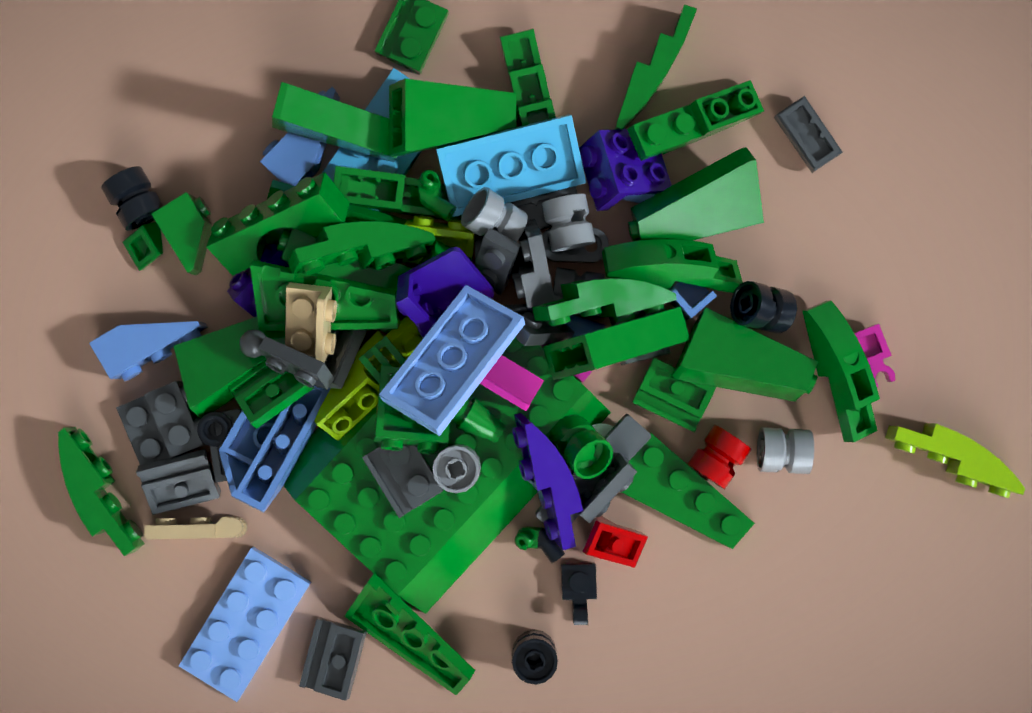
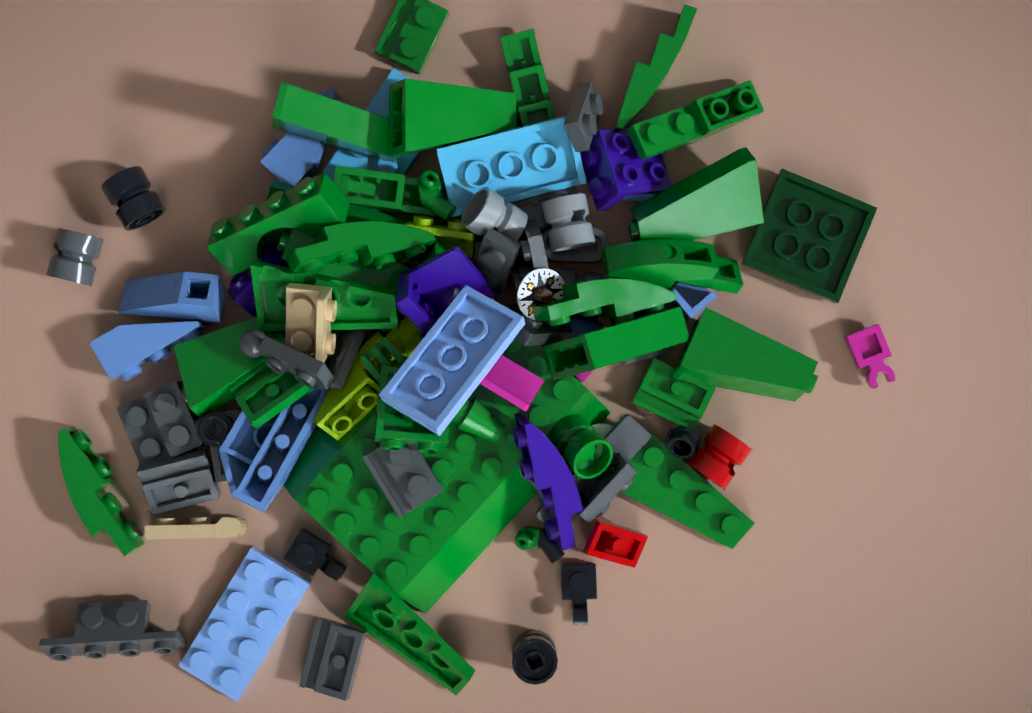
(74, 256): none -> dark grey wheel
(112, 630): none -> dark grey bracket
(144, 245): green slope -> none
(176, 296): none -> medium blue slope
(186, 229): green slope -> none
(310, 554): none -> black plate
(456, 468): light grey wheel -> none
(539, 288): none -> piece
(583, 116): none -> dark grey plate
(682, 441): none -> black plate
(763, 307): black wheel -> none
(787, 450): light grey wheel -> none
(808, 134): dark grey plate -> none
(809, 236): none -> dark green plate
(846, 367): green slope -> none
(967, 458): lime slope -> none

